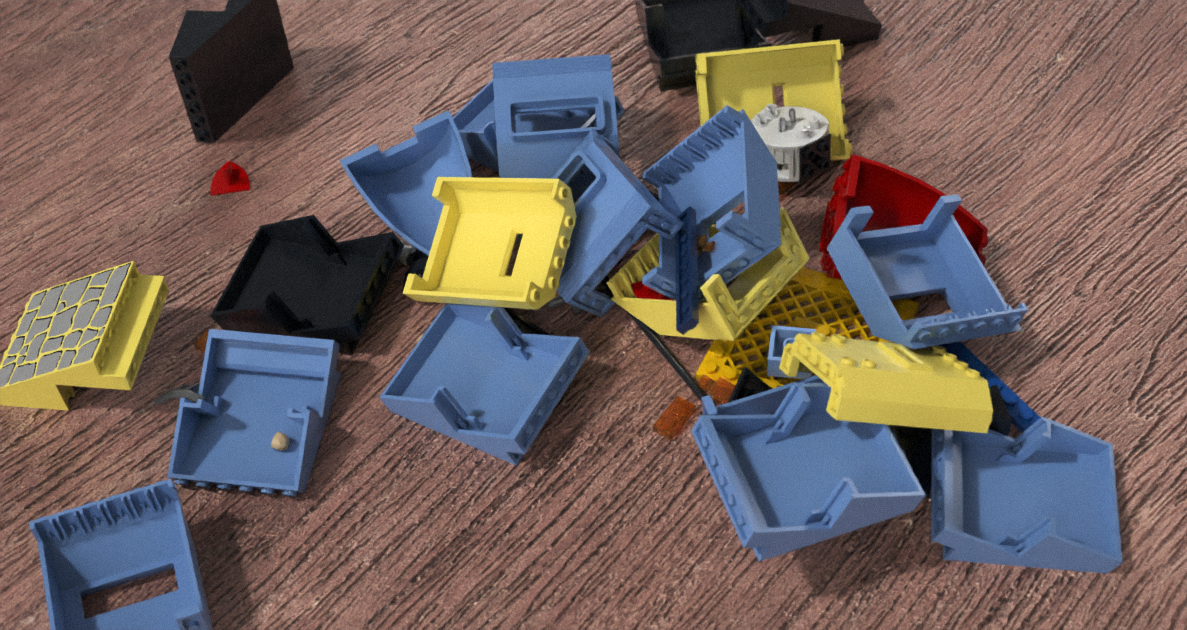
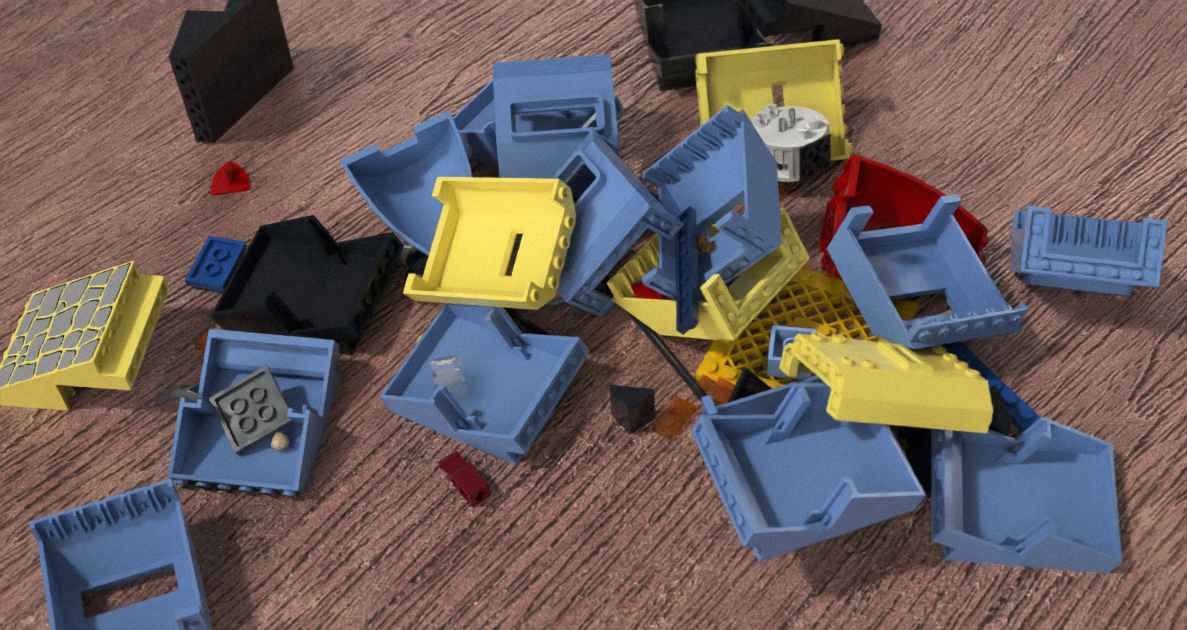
(216, 263): none -> blue plate
(251, 409): none -> dark grey plate
(447, 374): none -> clear brick
(465, 478): none -> dark red piece
(632, 406): none -> black slope
(1086, 251): none -> medium blue panel

